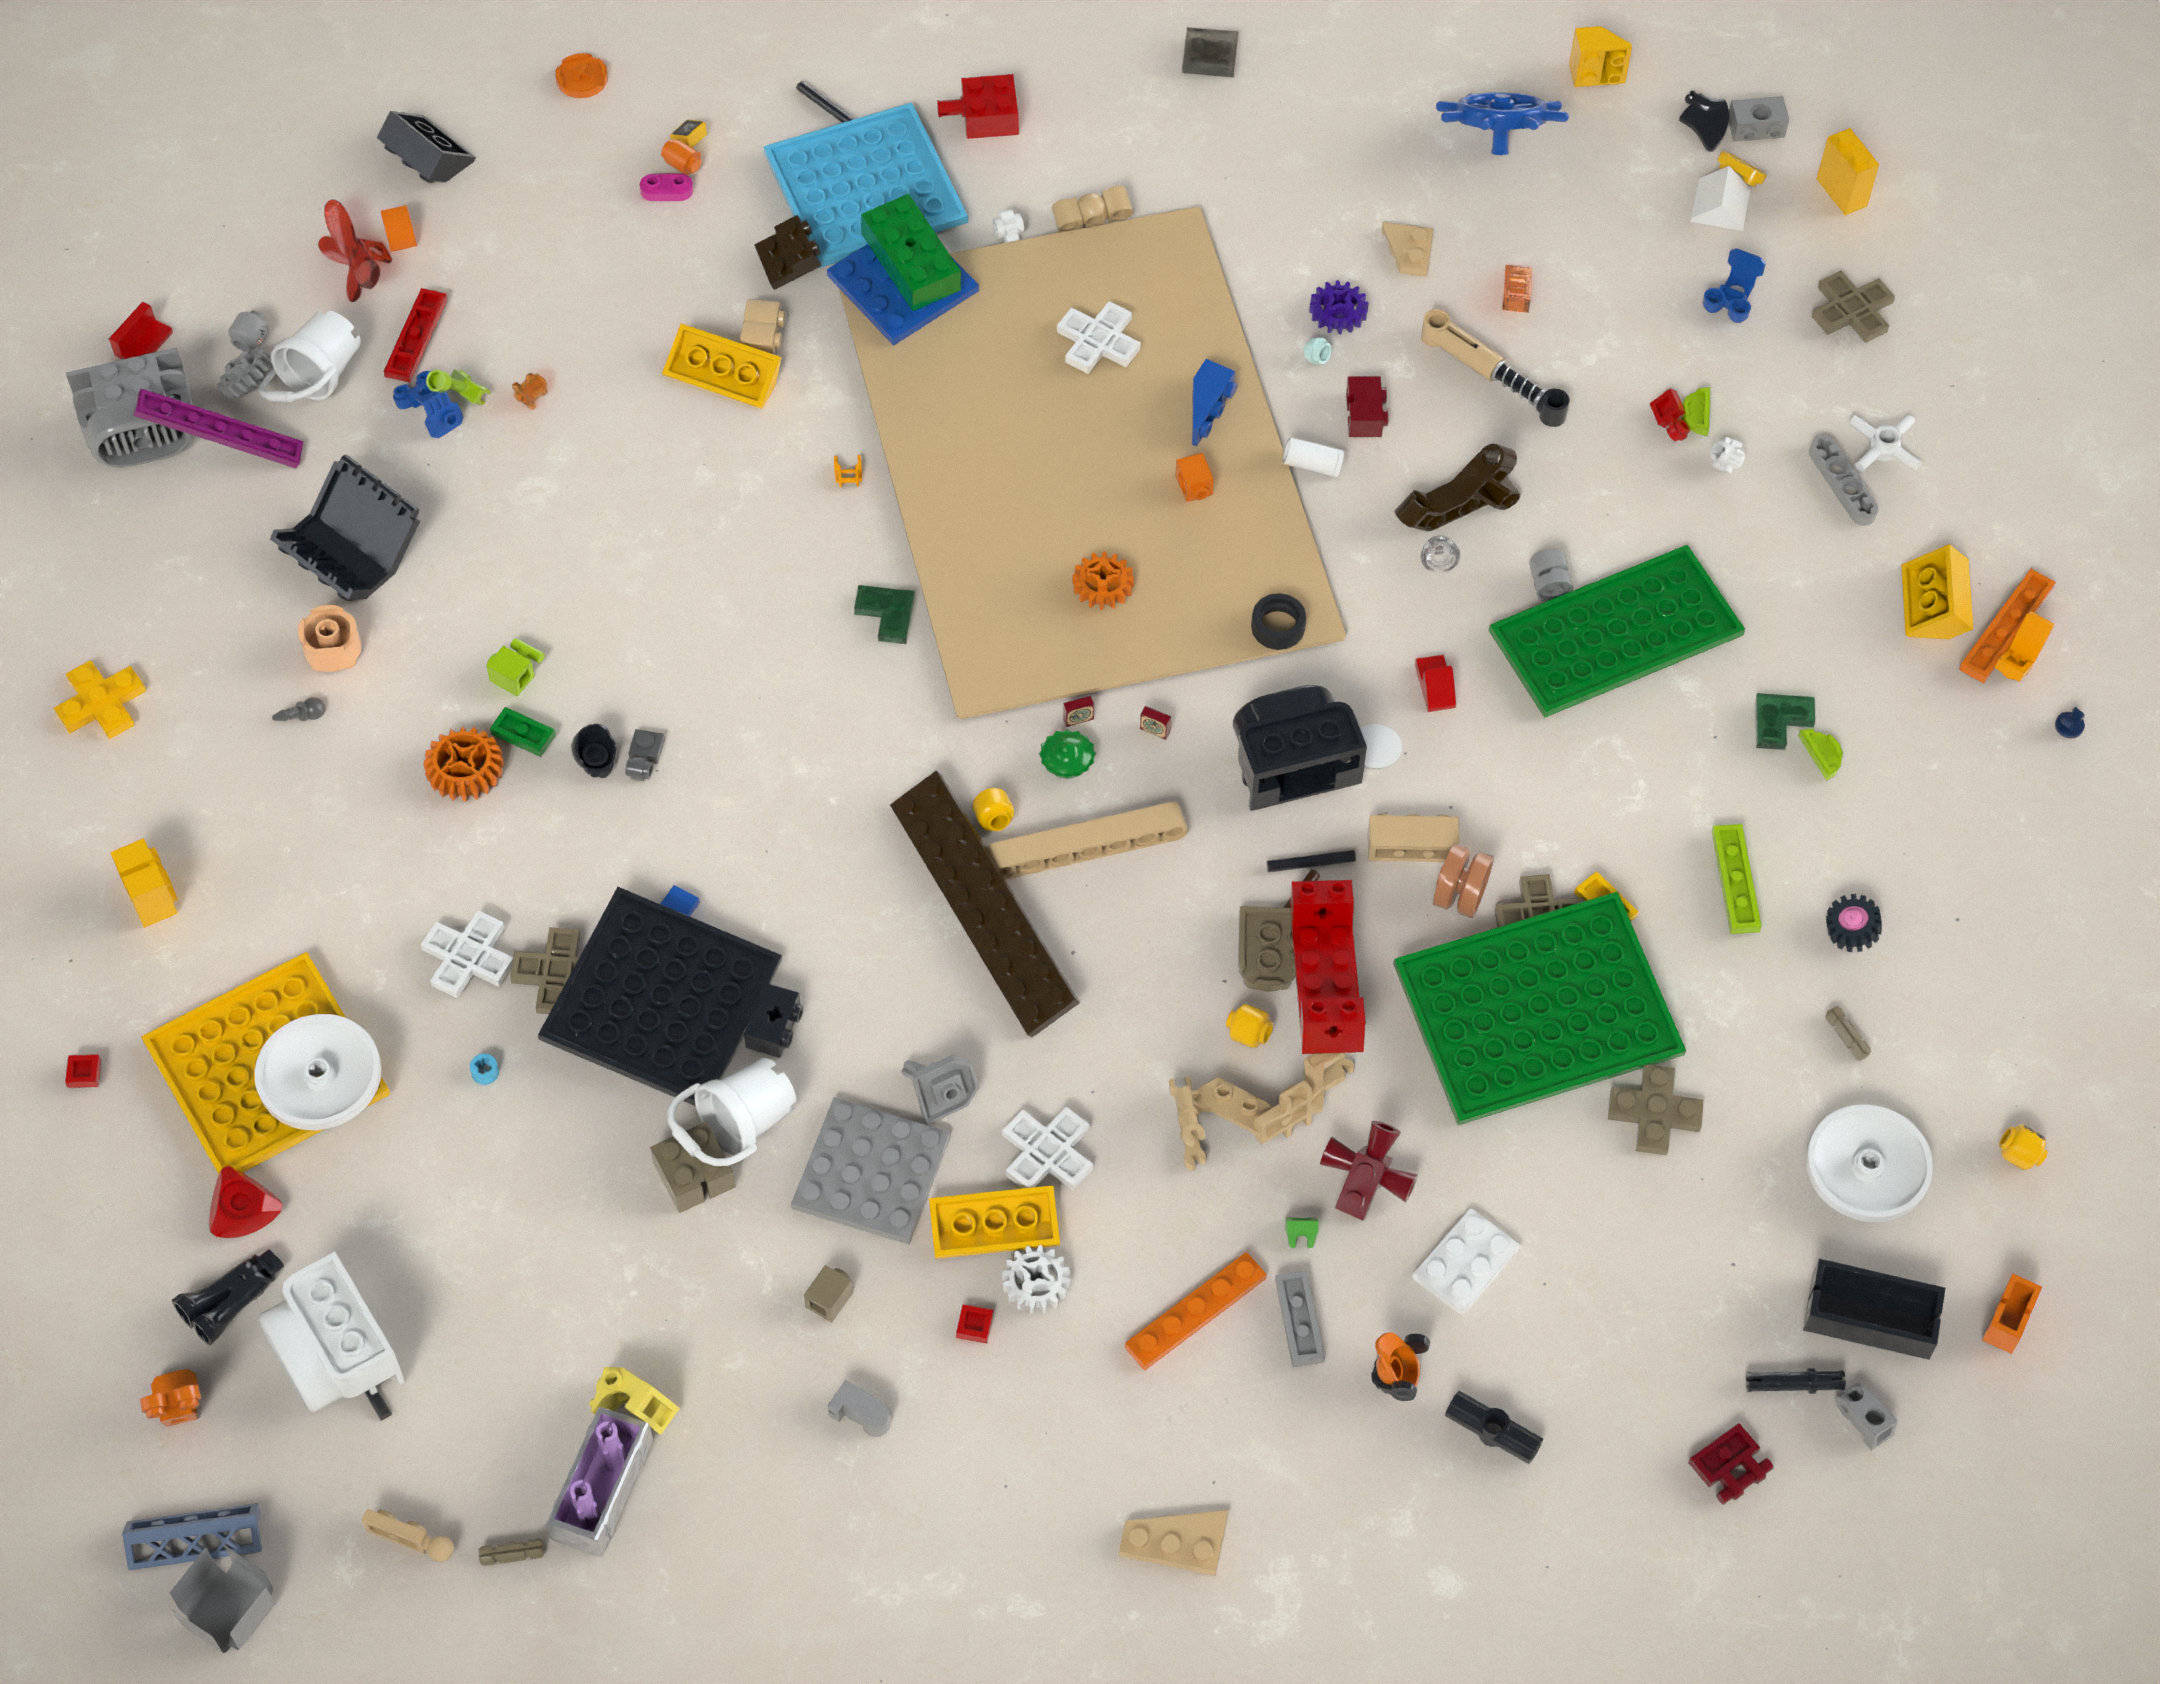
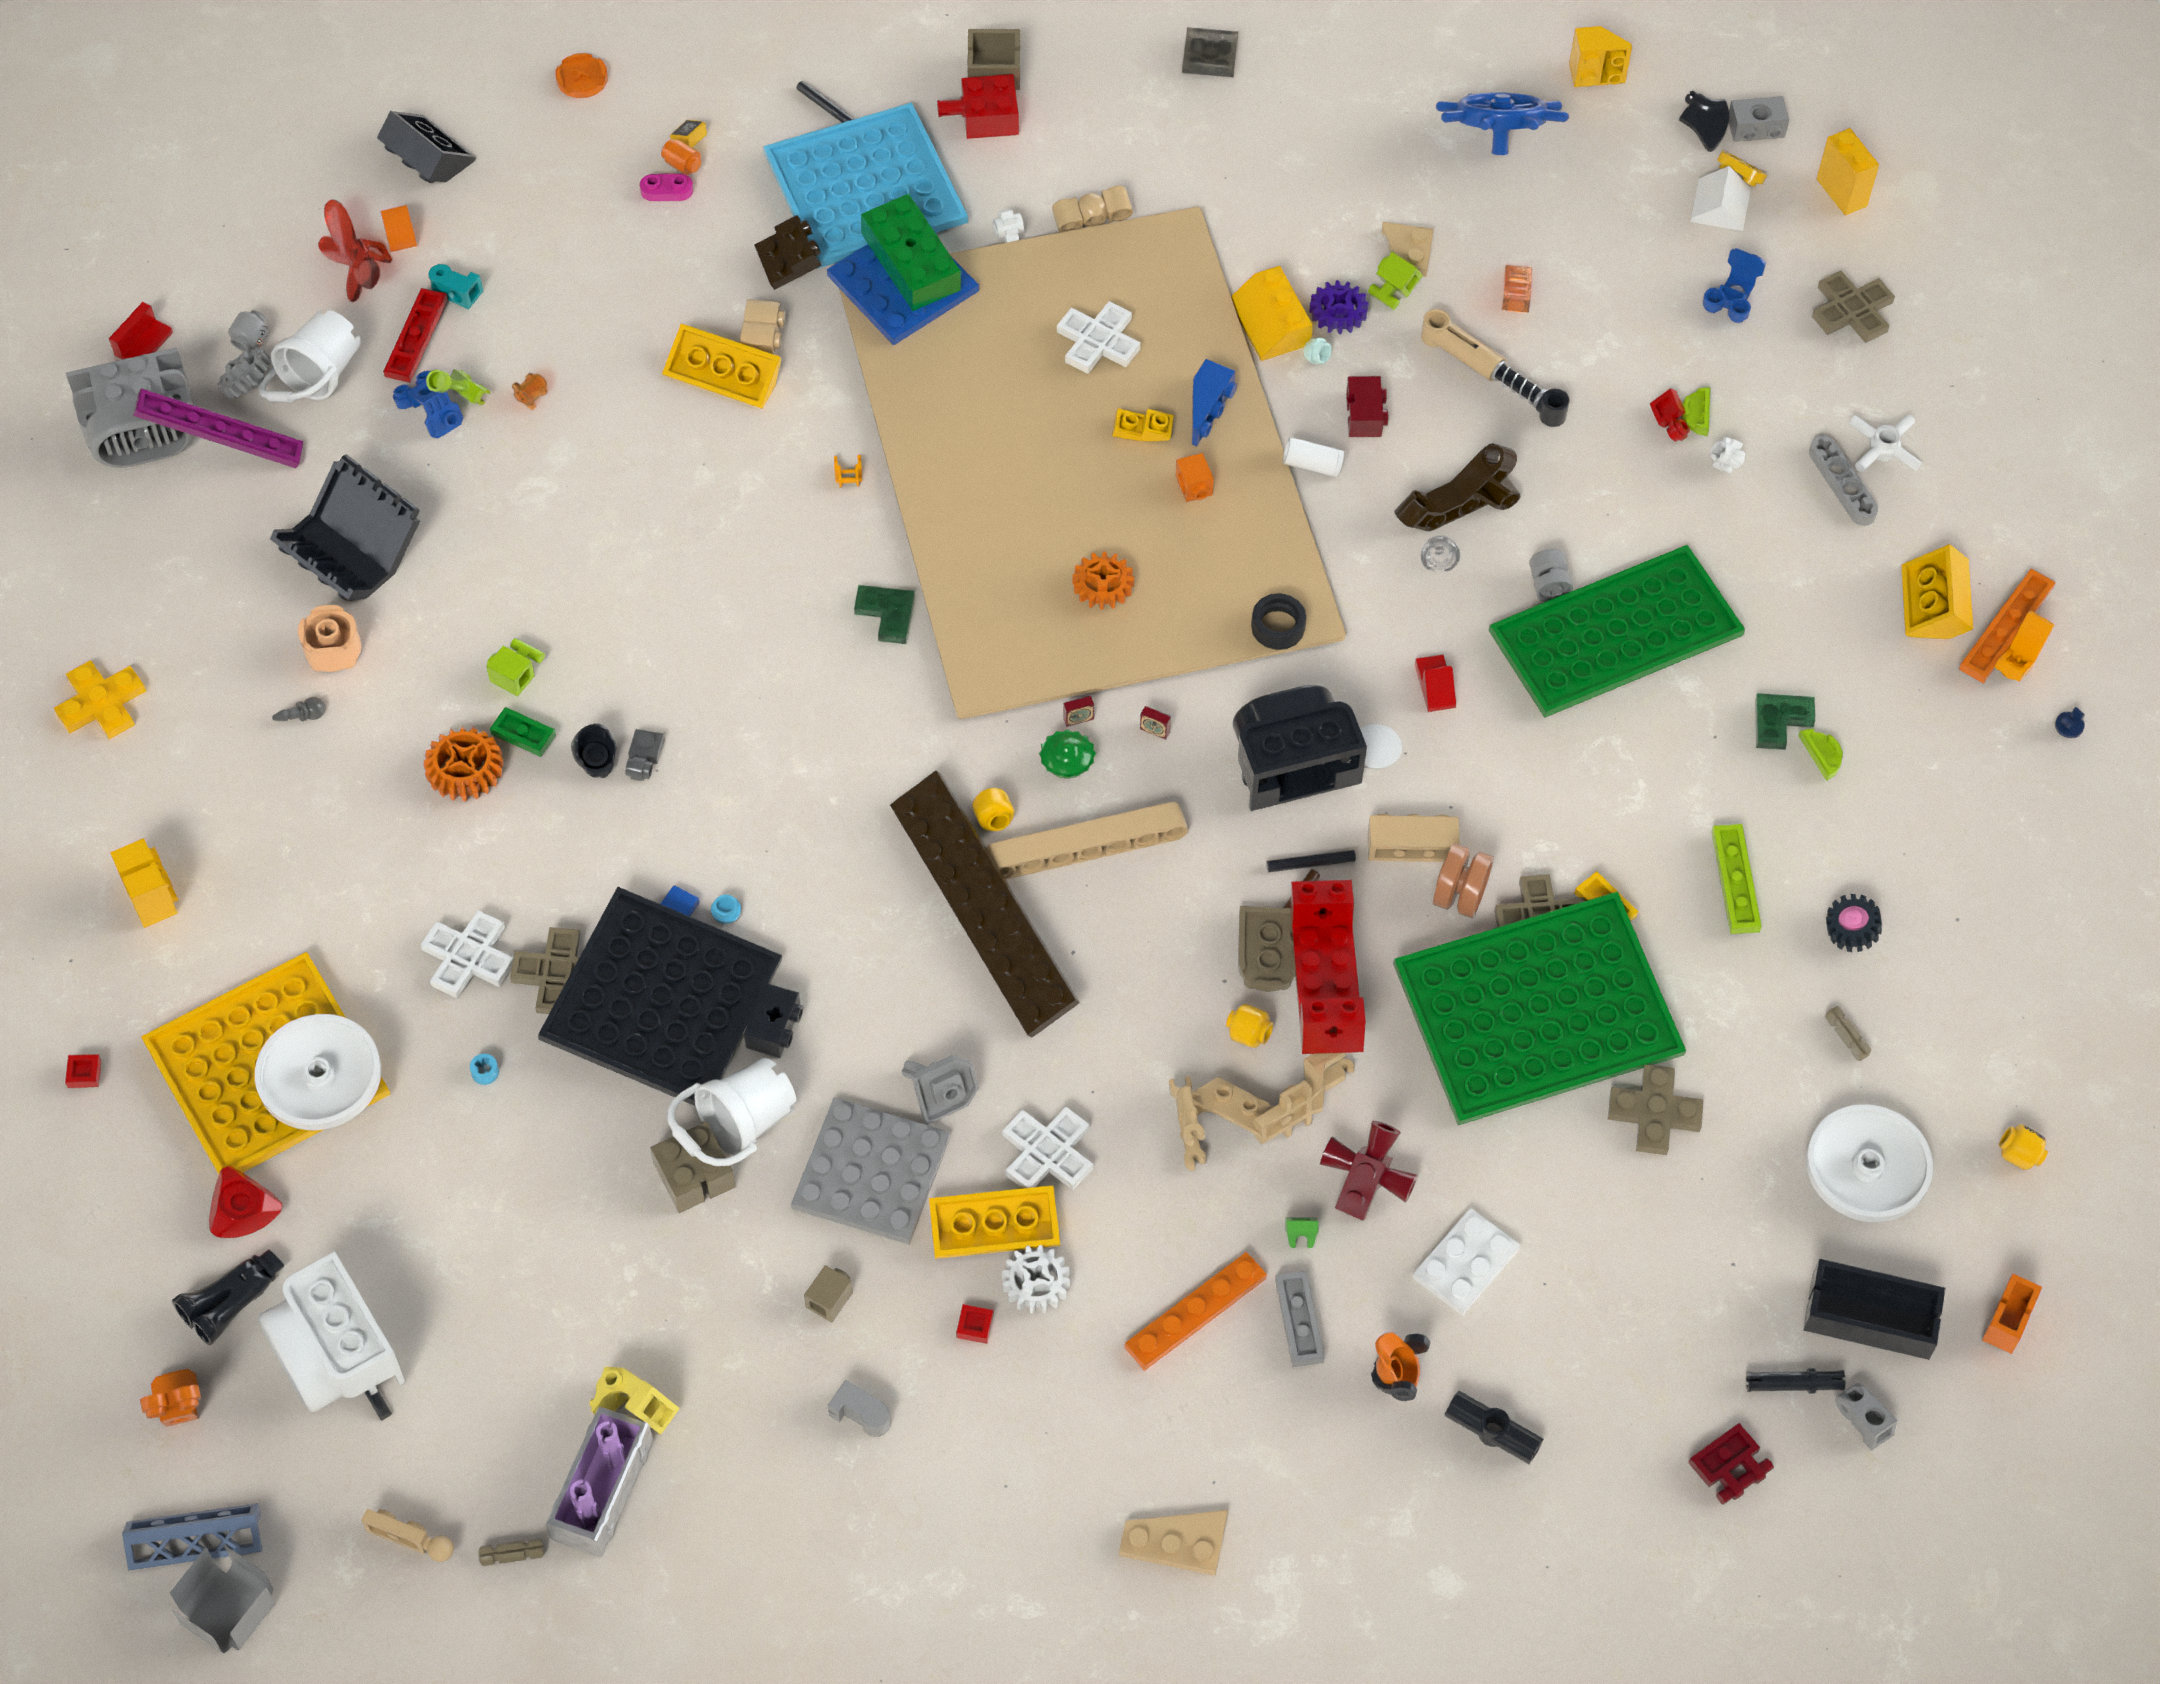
(459, 288): none -> teal leg
(725, 909): none -> medium azure plate
(994, 53): none -> dark tan piece
(1141, 427): none -> yellow slope
(1272, 314): none -> yellow slope
(1397, 276): none -> lime brick

